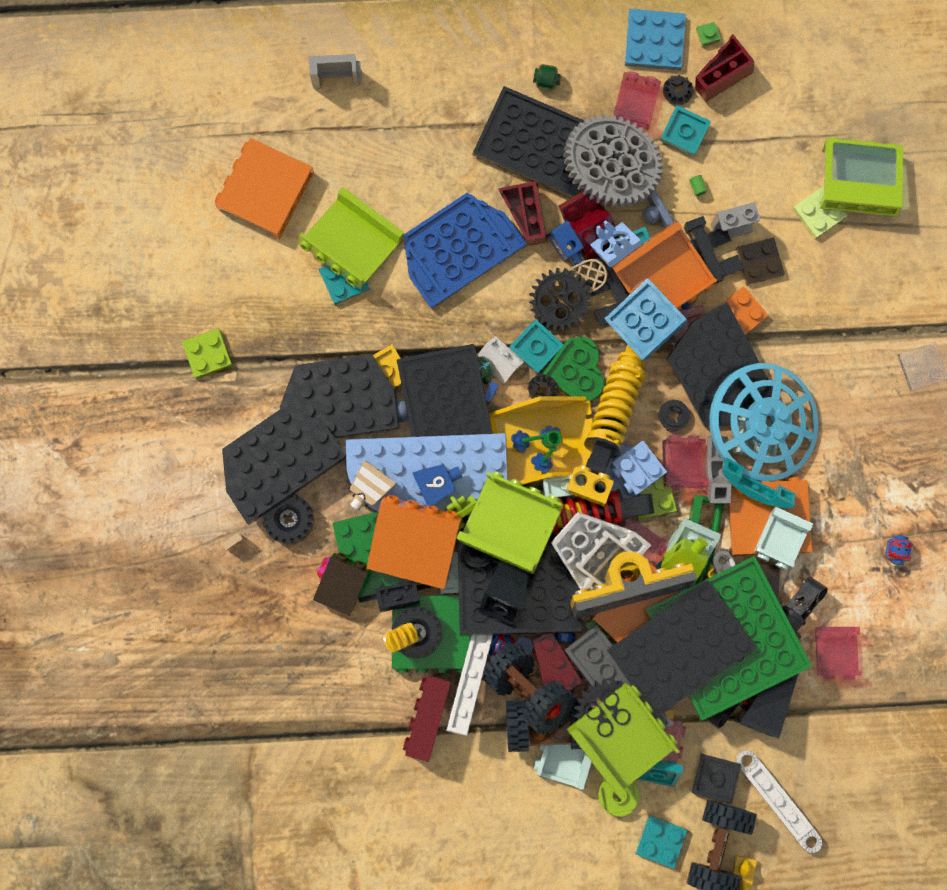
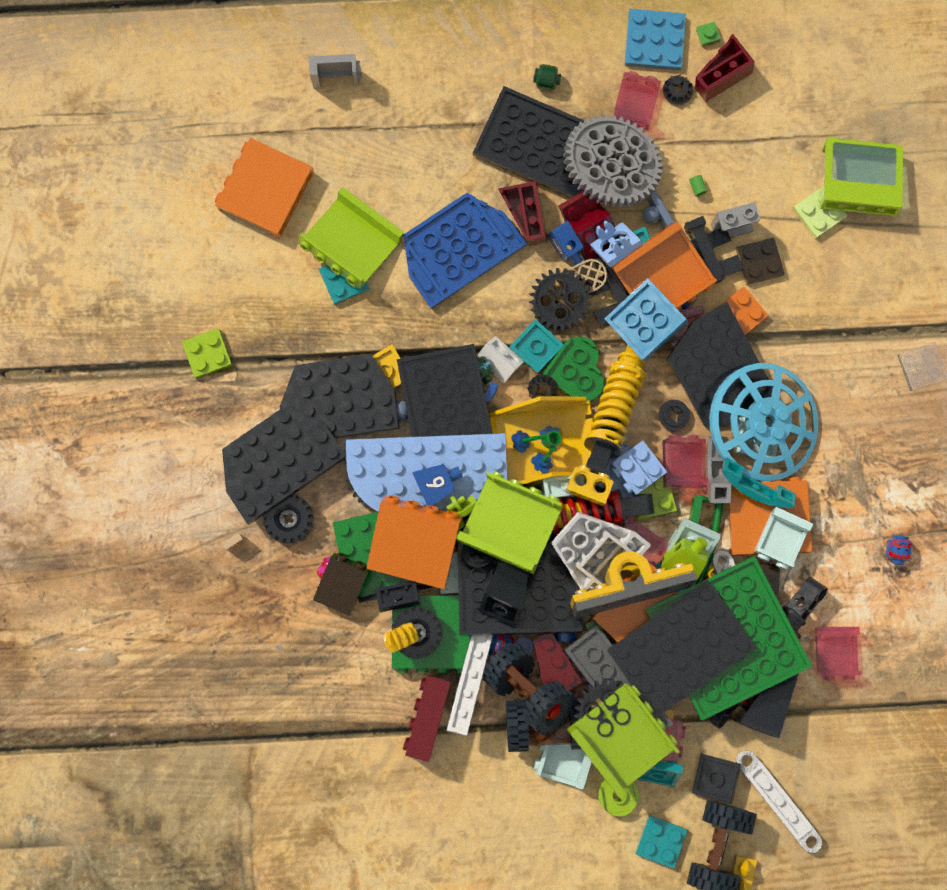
(369, 485): torso -> none
(685, 130): teal plate -> none

